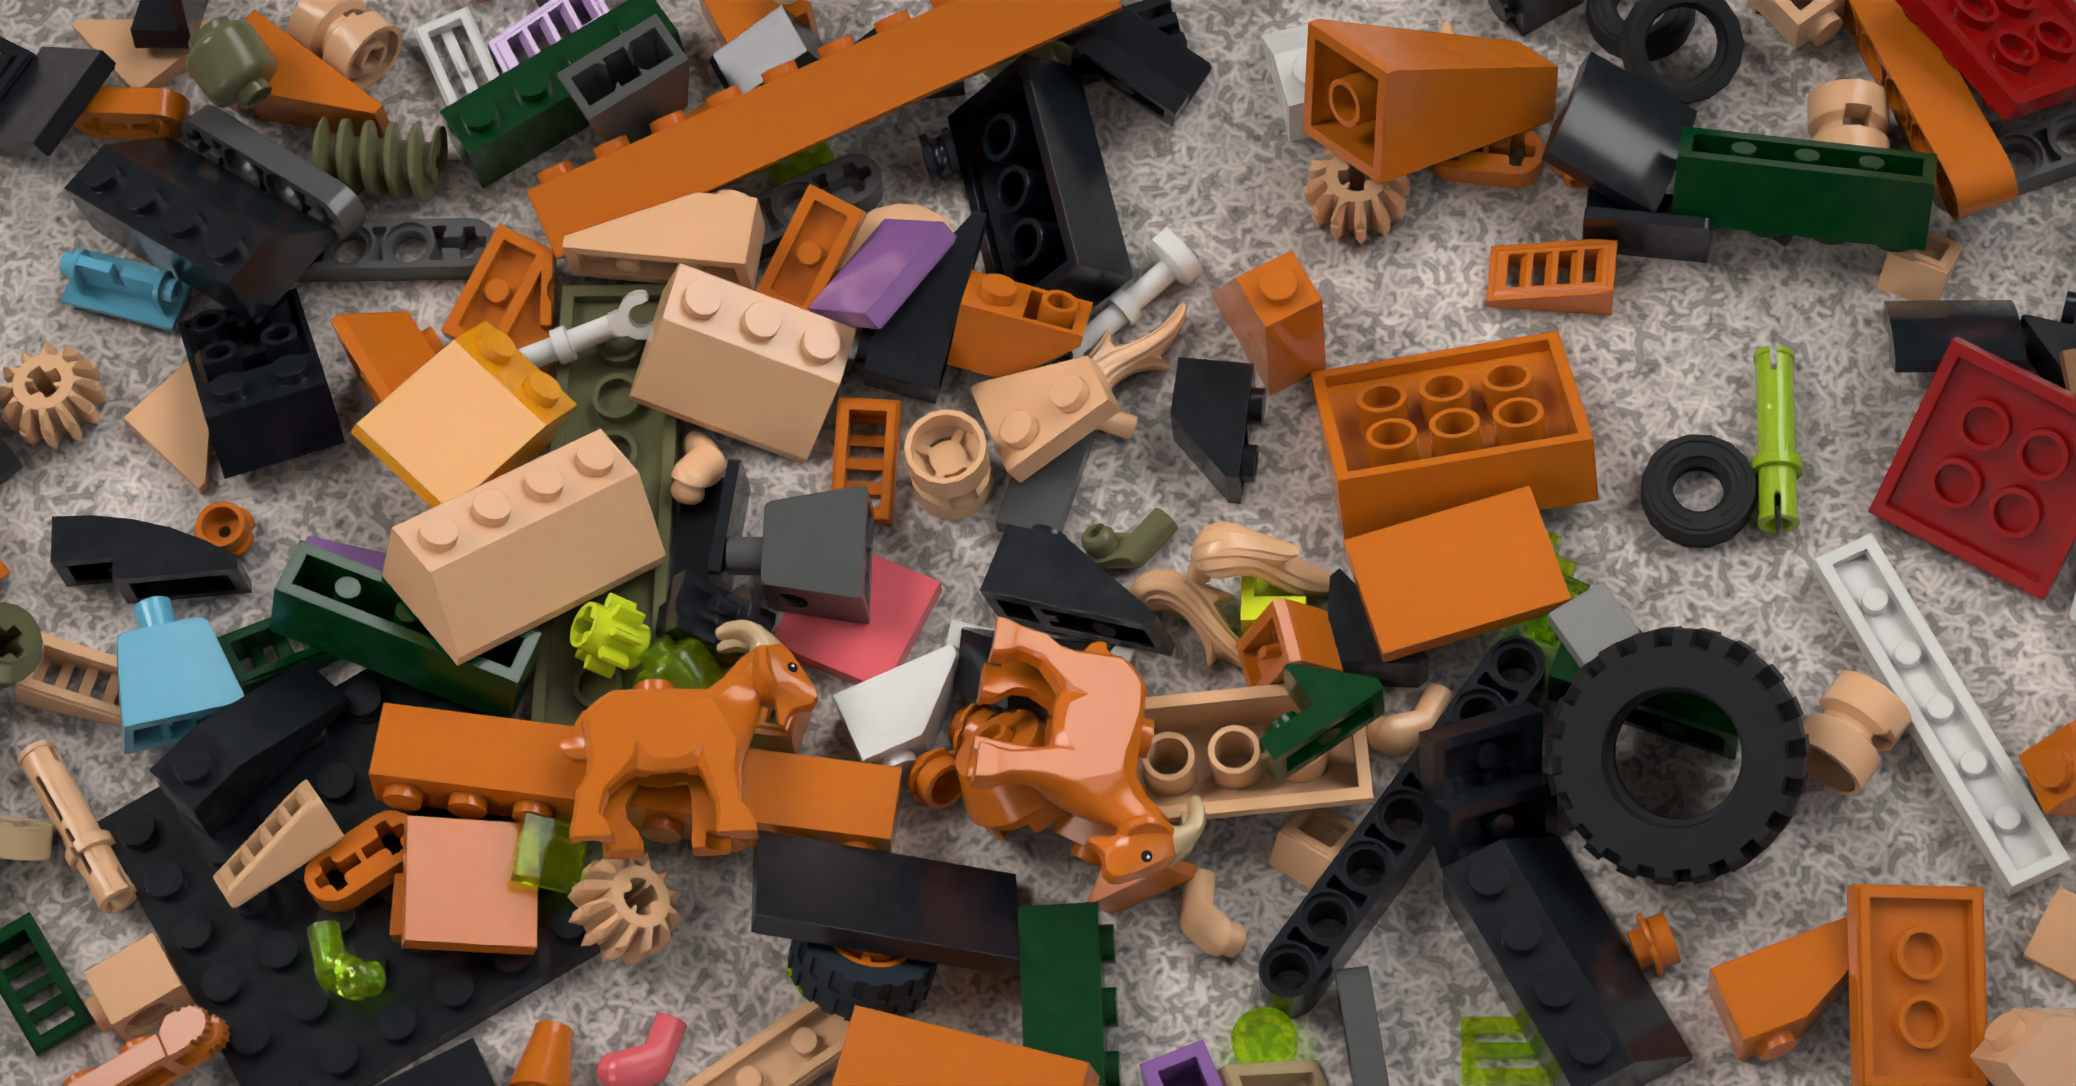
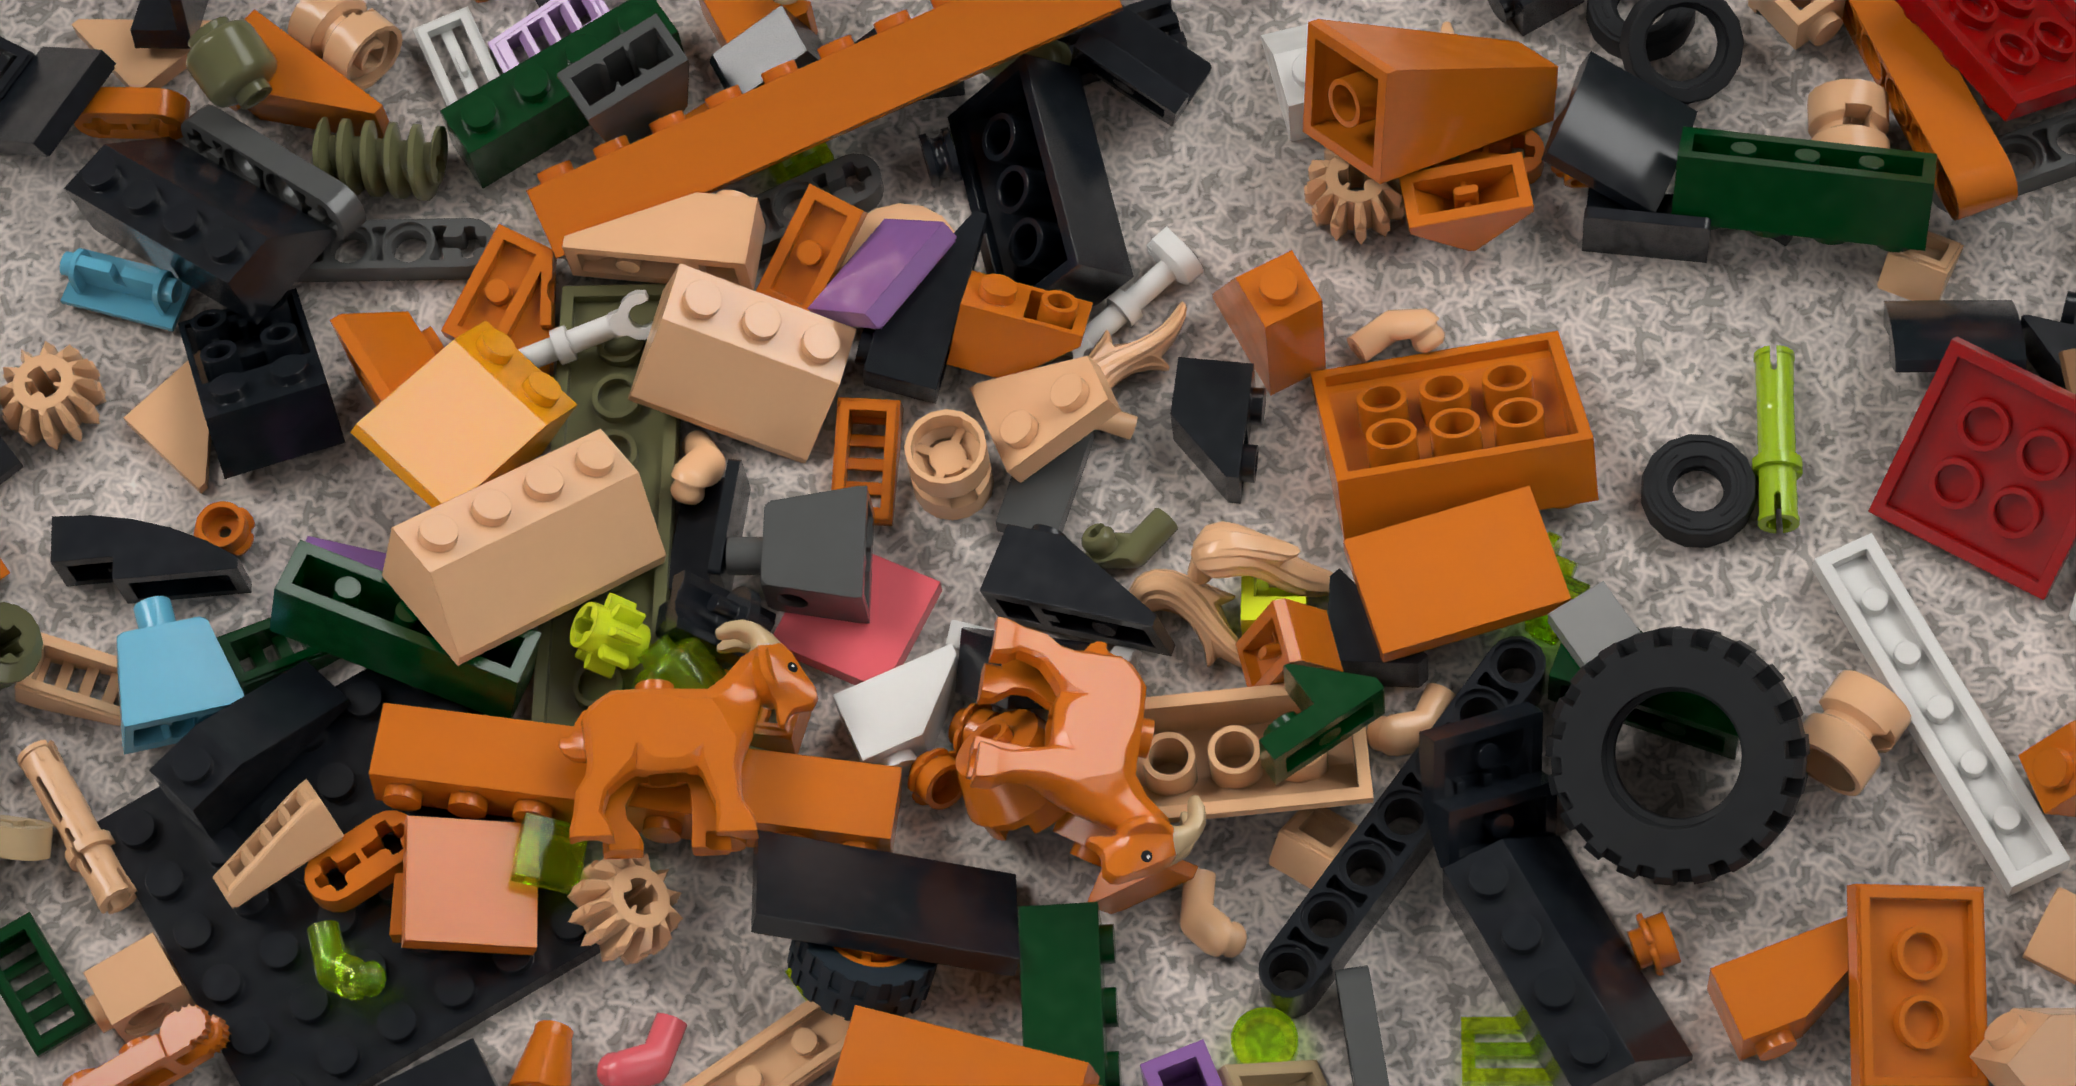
(1397, 325): none -> light nougat arm
(1467, 200): none -> orange slope
(1572, 297): orange slope -> none

